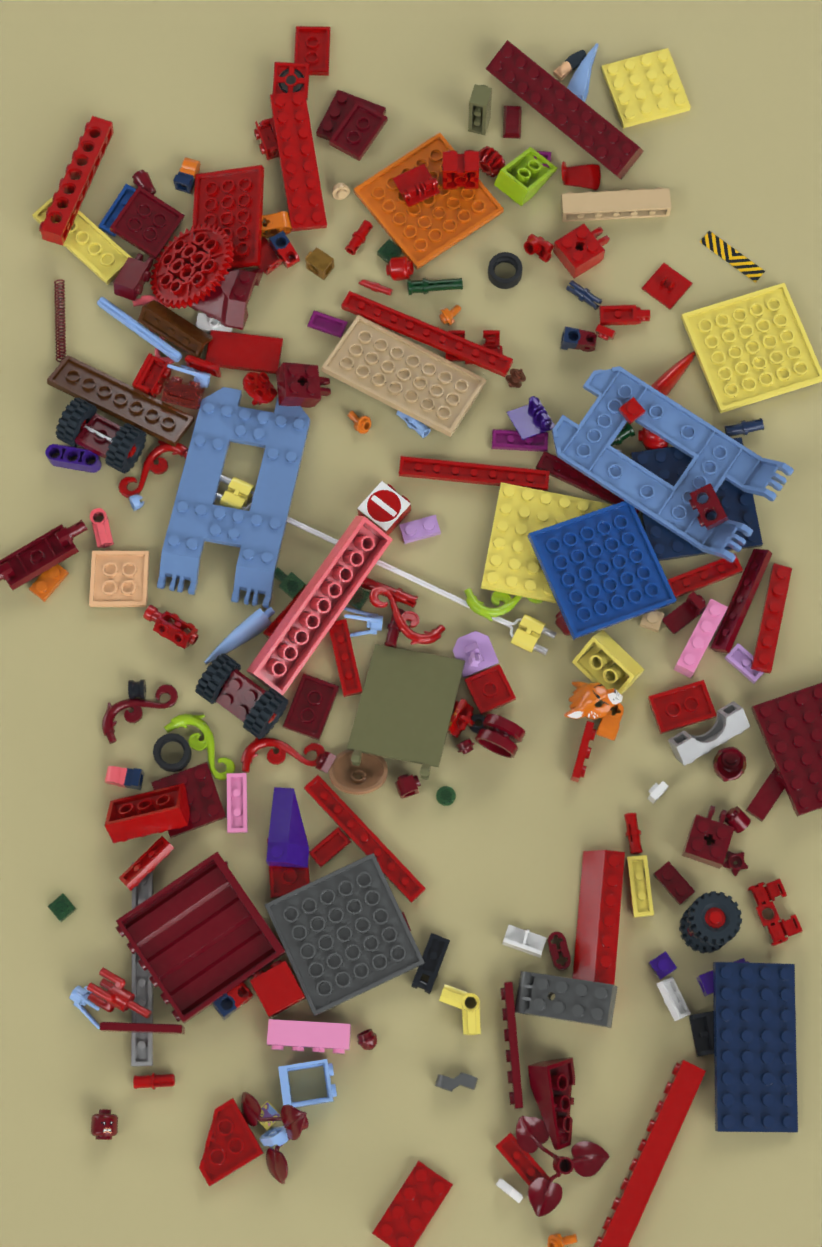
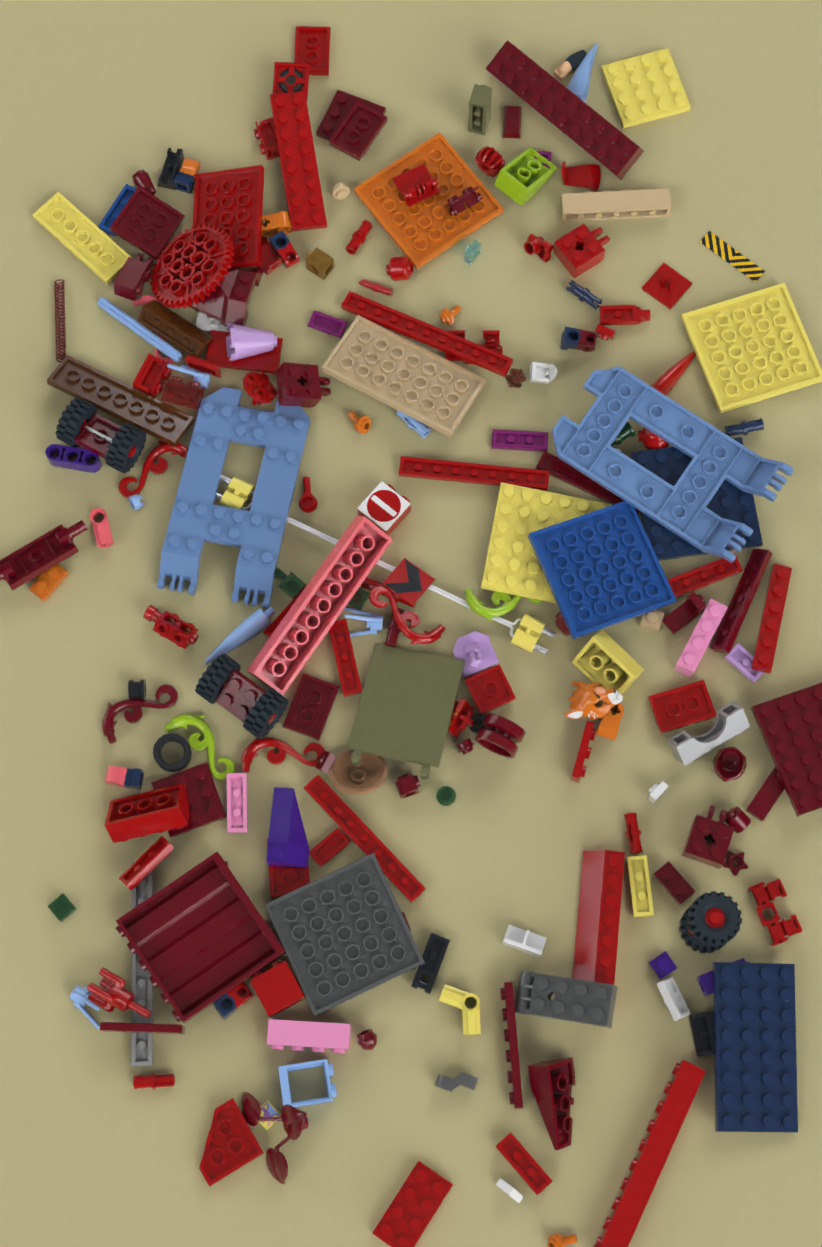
(95, 139): red brick -> none
(104, 1125): dark red head -> none
(119, 579): light nougat plate -> none
(171, 168): none -> black hinge
(248, 341): none -> lavender cone
(274, 1136): light blue plate -> none
(308, 502): none -> red plate
(389, 251): clear green plate -> none
(408, 582): none -> red piece
(420, 529): lavender plate -> none
(425, 285): dark green pin -> none
(456, 203): none -> dark red hinge
(460, 169): red brick -> none
(472, 251): none -> clear light blue plate
(505, 257): black tyre -> none
(531, 419): hinge -> none
(542, 372): none -> white plate
(563, 949): dark red beam -> none
(586, 1161): dark red plant -> none
(631, 410): red plate -> none
(712, 505): dark red brick -> none

